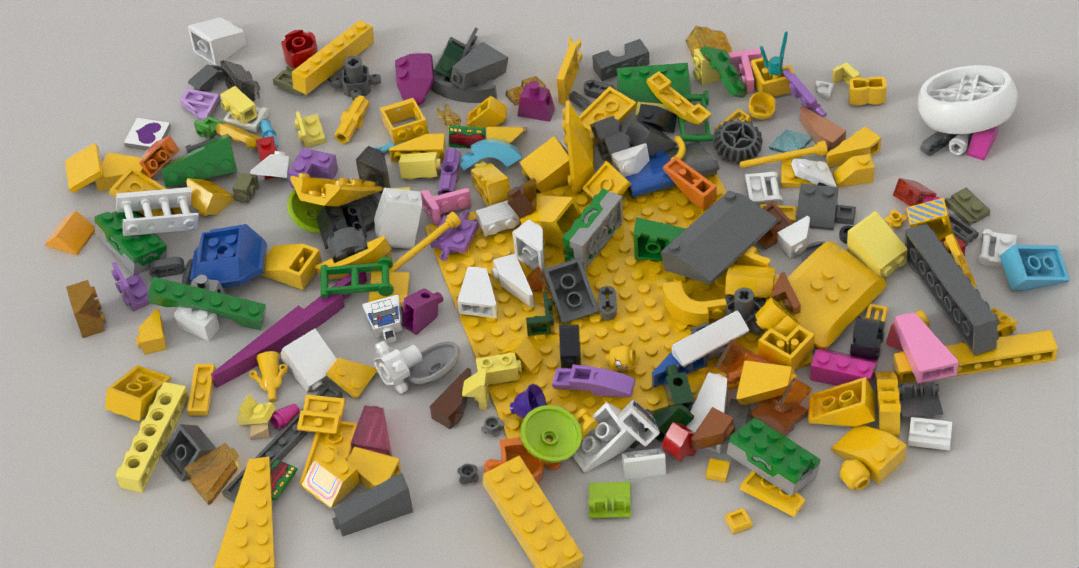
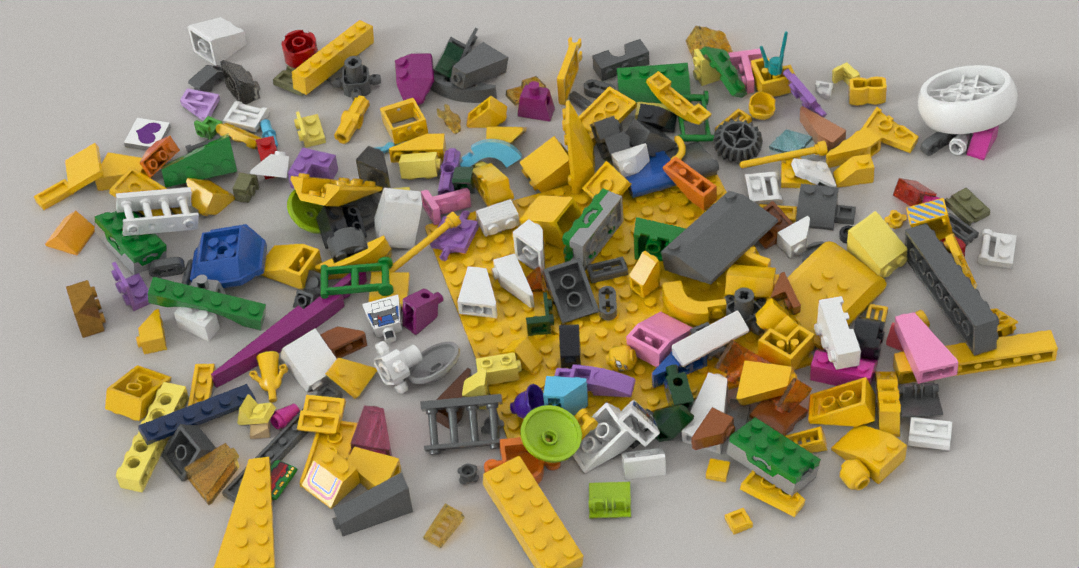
(53, 194): none -> yellow tile
(195, 414): none -> dark blue plate
(238, 105): light yellow brick -> none
(311, 292): none -> dark grey slope
(344, 340): none -> dark orange slope
(451, 406): none -> dark grey fence
(453, 525): none -> clear yellow slope
(463, 178): none -> dark green slope
(465, 136): slope -> none
(523, 198): reddish brown slope -> none
(566, 393): none -> medium azure slope
(607, 271): none -> dark grey tile
(645, 275): none -> yellow slope
(655, 336): none -> bright pink slope
(678, 442): red brick -> none
(813, 435): none -> yellow slope
(836, 335): none -> white wedge
(890, 132): none -> yellow wing
(1033, 266): medium azure slope -> none

